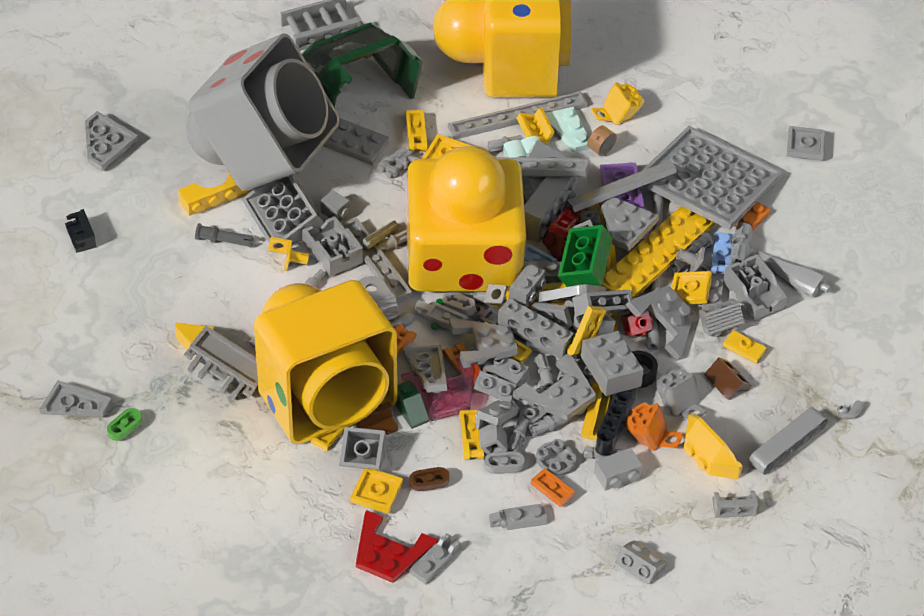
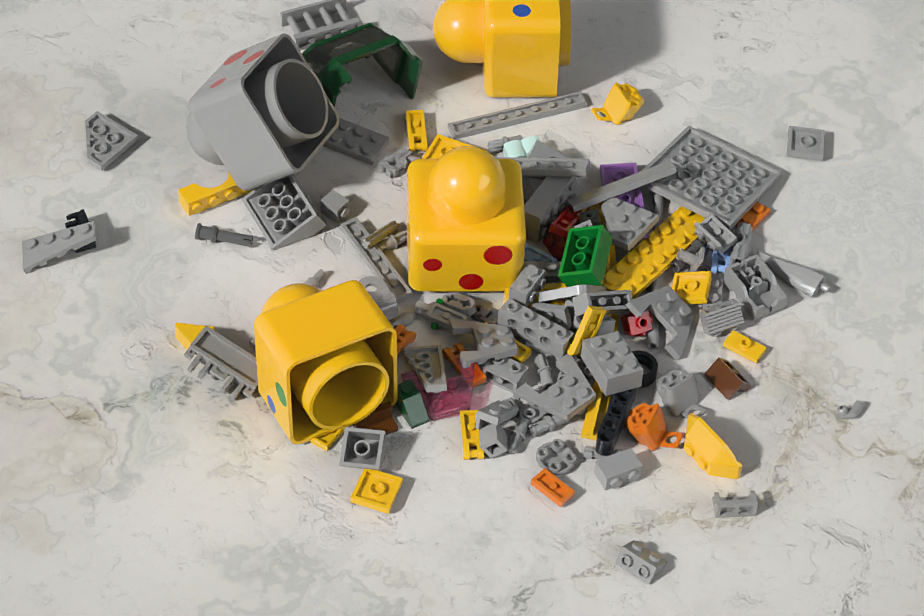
(45, 247): none -> light grey wing
(74, 401): light grey wing -> none
(123, 425): bright green plate -> none
(291, 256): yellow bracket -> none
(333, 246): light grey piece -> none
(386, 557): red wing -> none
(428, 479): reddish brown plate -> none
(434, 559): light grey hinge -> none
(492, 296): light grey bracket -> none
(494, 386): light grey hinge -> none
(504, 462): light grey plate -> none
(519, 517): light grey hinge -> none
(536, 125): yellow bracket -> none
(570, 128): light aqua wing -> none
(602, 140): medium nougat piece -> none
(715, 233): none -> light grey bracket
(788, 440): light grey beam -> none

